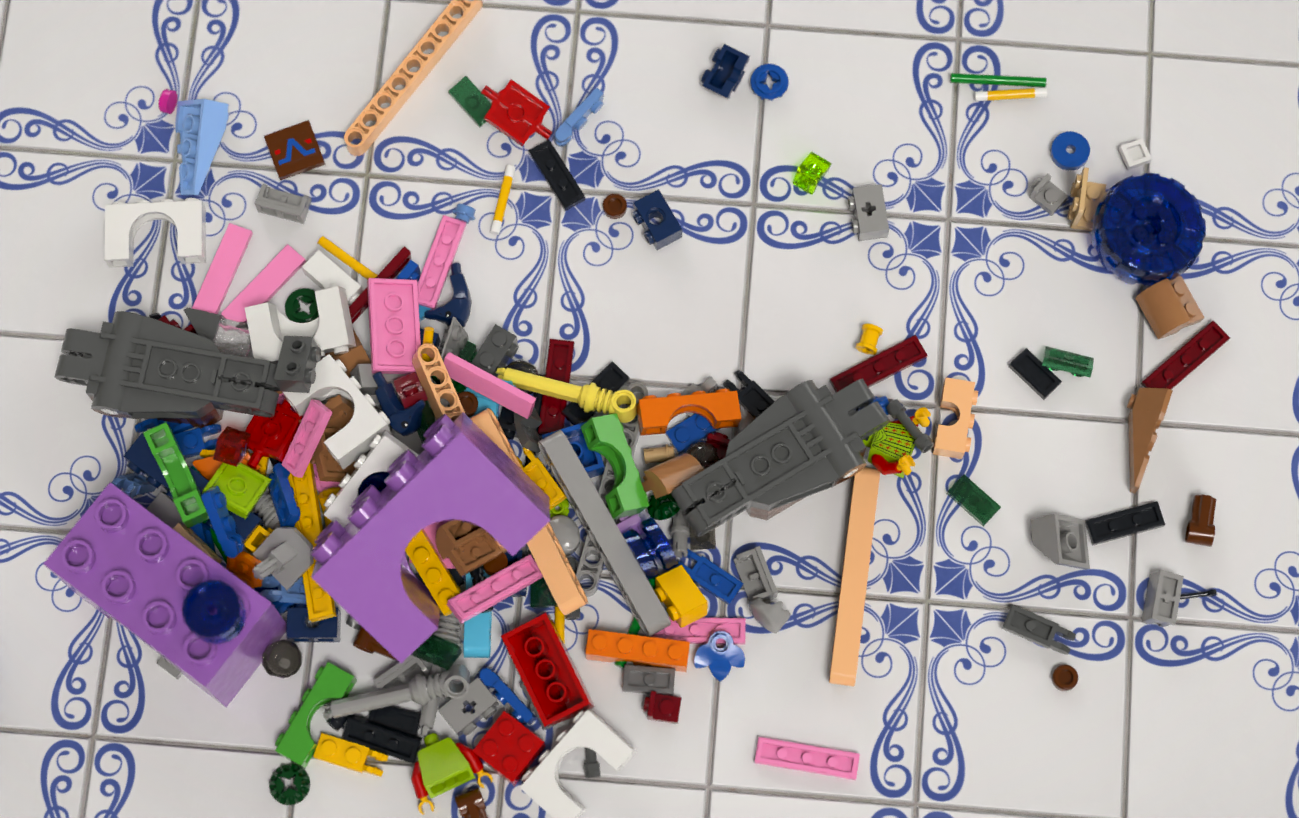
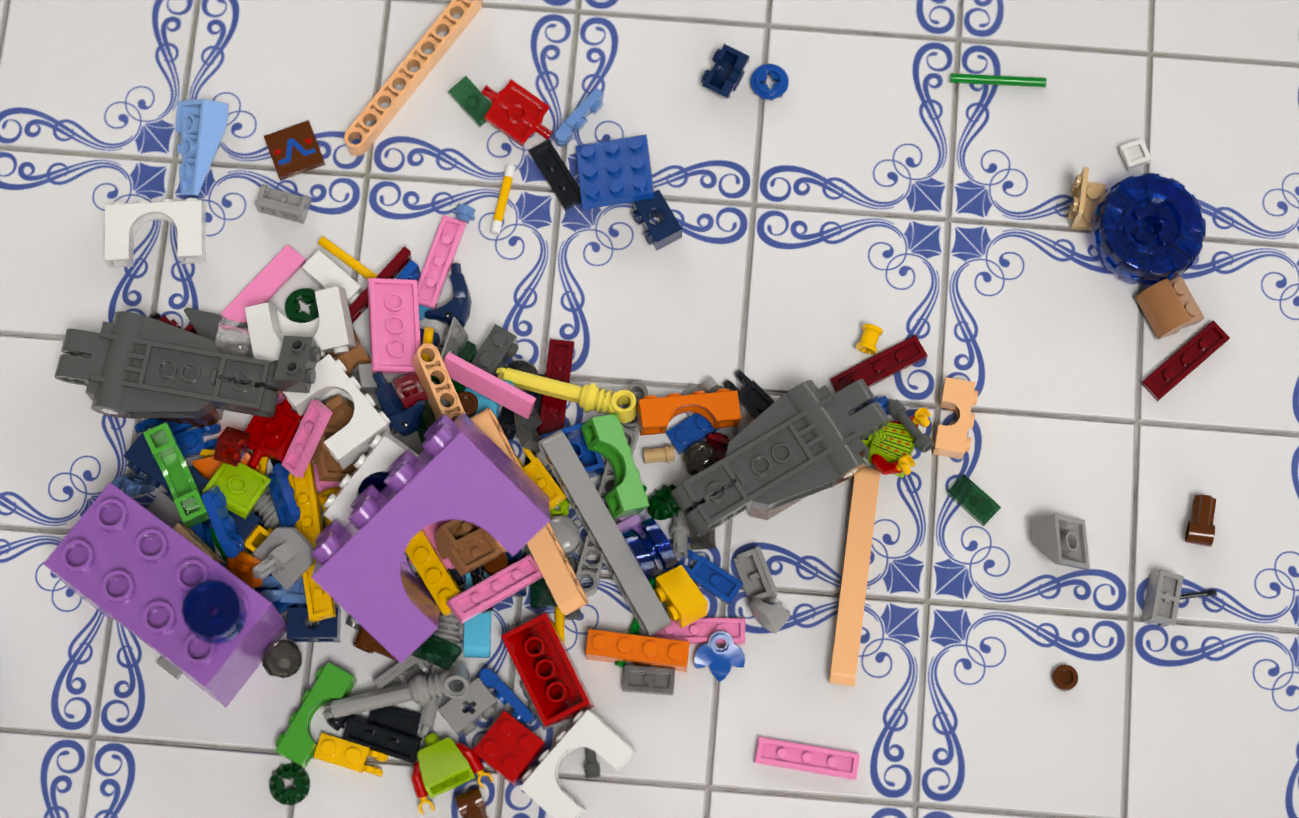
(167, 101): dark pink tile -> none
(223, 269): bright pink tile -> none
(611, 379): black tile -> none
(614, 206): reddish brown tile -> none
(615, 172): none -> blue plate
(662, 707): dark red bracket -> none
(670, 474): medium nougat brick -> none
(811, 172): clear neon green bracket -> none
(870, 199): light grey brick -> none
(1010, 94): yellow bar -> none
(1035, 375): black tile -> none
(1036, 629): dark grey hinge -> none
(1047, 195): light grey bracket -> none
(1067, 361): clear green plate -> none
(1073, 141): blue piece -> none
(1125, 523): black tile -> none
(1146, 413): medium nougat wedge -> none

